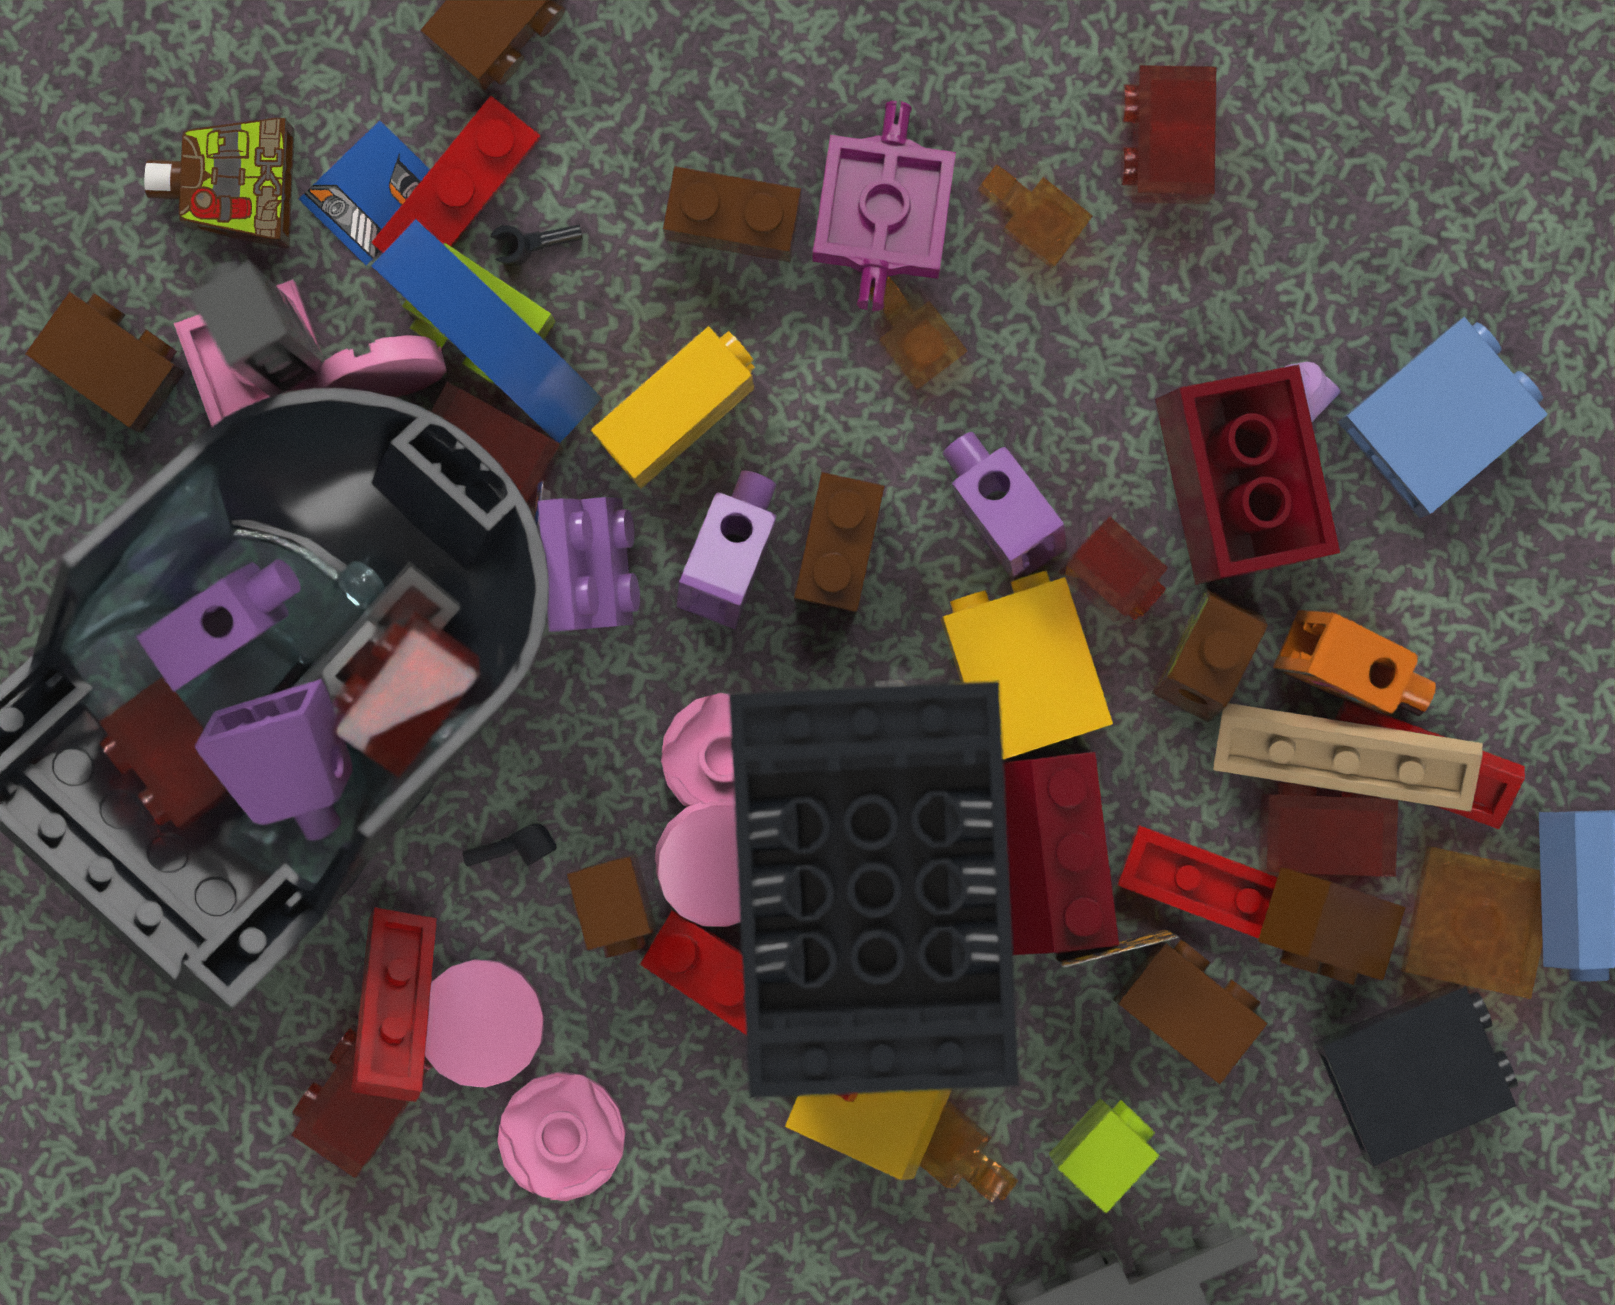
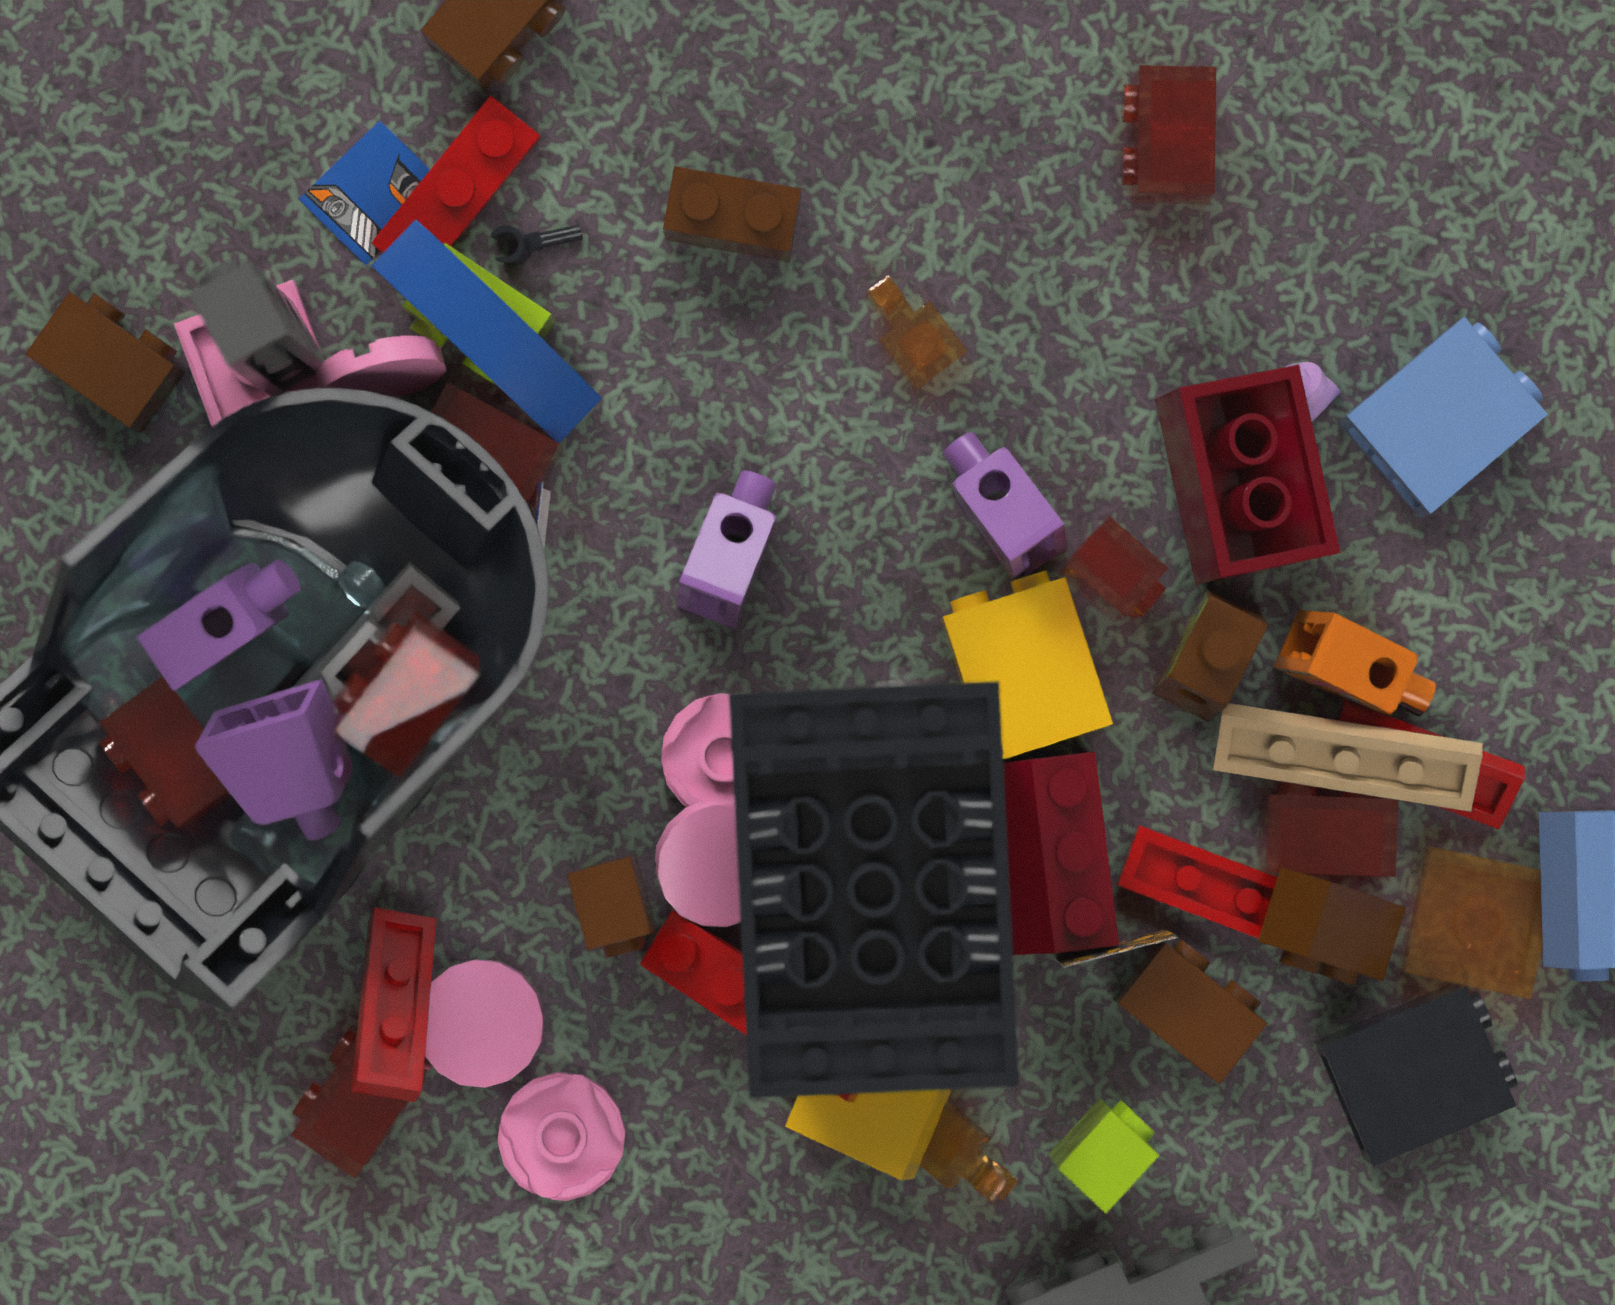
(232, 180): torso -> none
(531, 842): black hand -> none
(588, 563): medium lavender plate -> none
(677, 405): yellow brick -> none
(839, 543): reddish brown brick -> none
(884, 206): magenta plate -> none
(1041, 220): clear orange plate -> none

